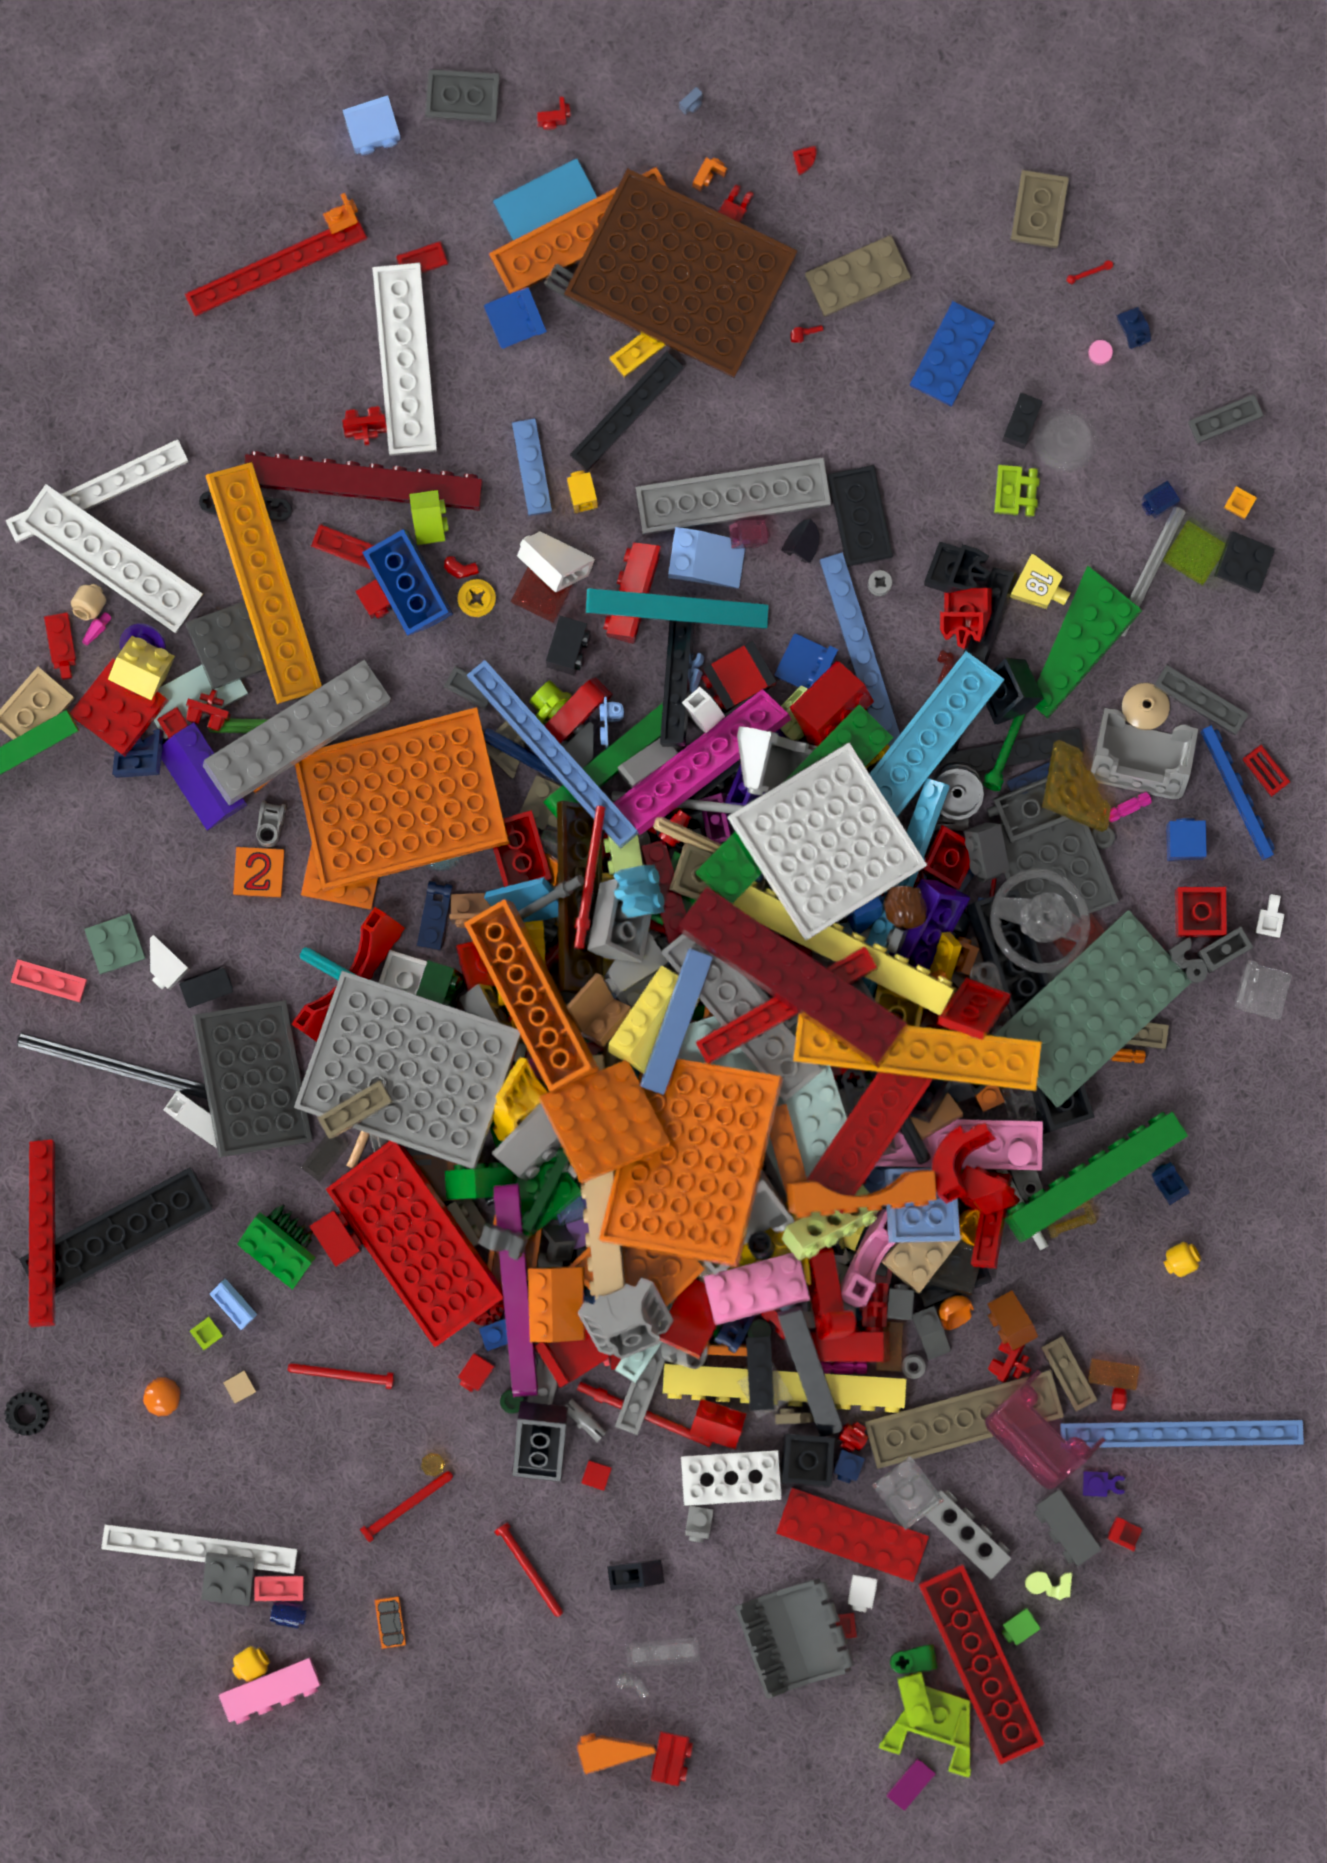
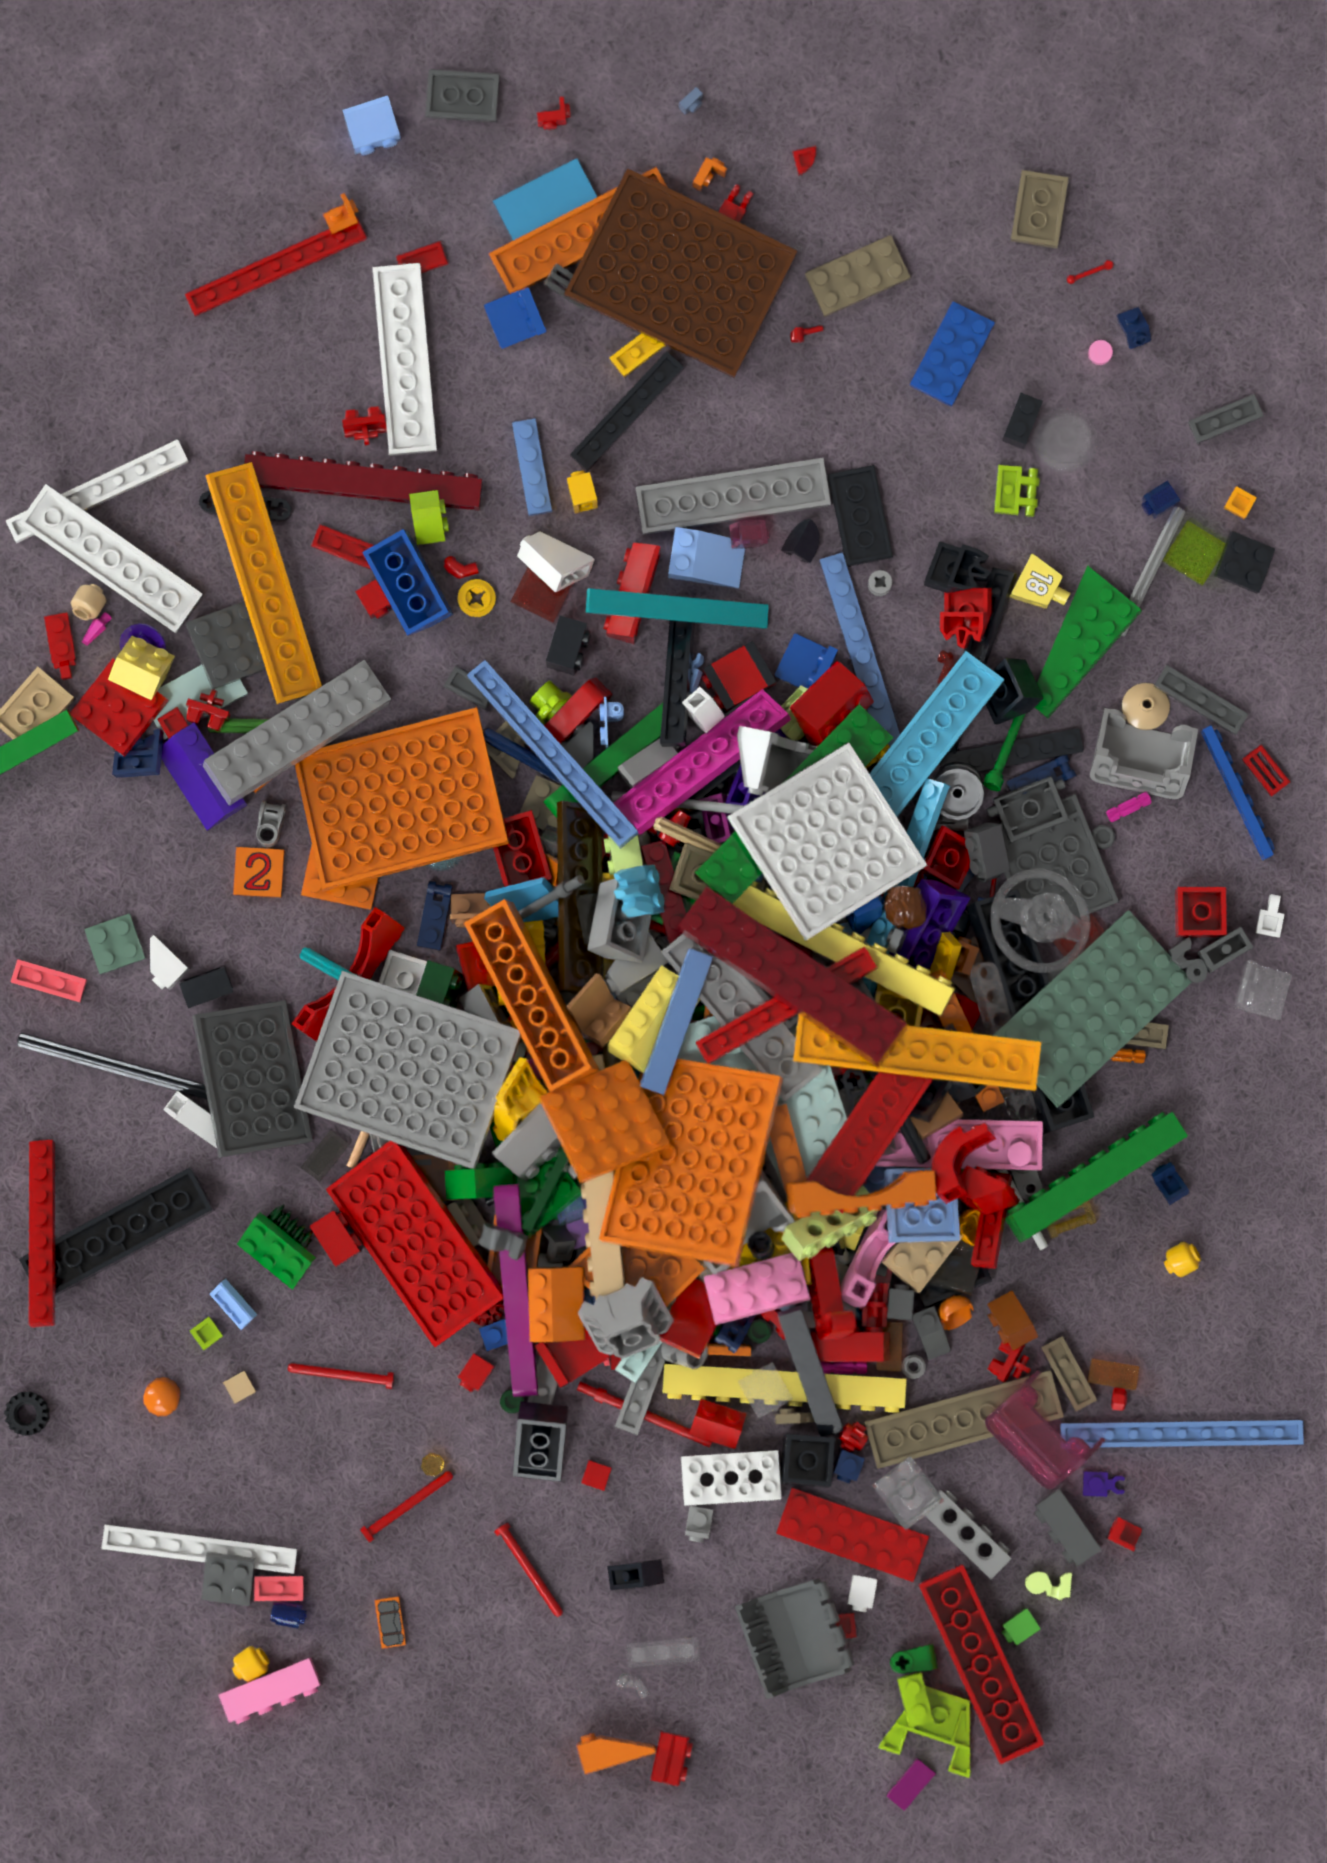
(355, 1109): dark tan plate -> none
(583, 923): red bar -> none
(585, 1421): light grey pin -> none
(760, 1373): black plate -> none
(974, 1009): red plate -> none
(1073, 789): clear yellow plate -> none
(1186, 839): blue head -> none

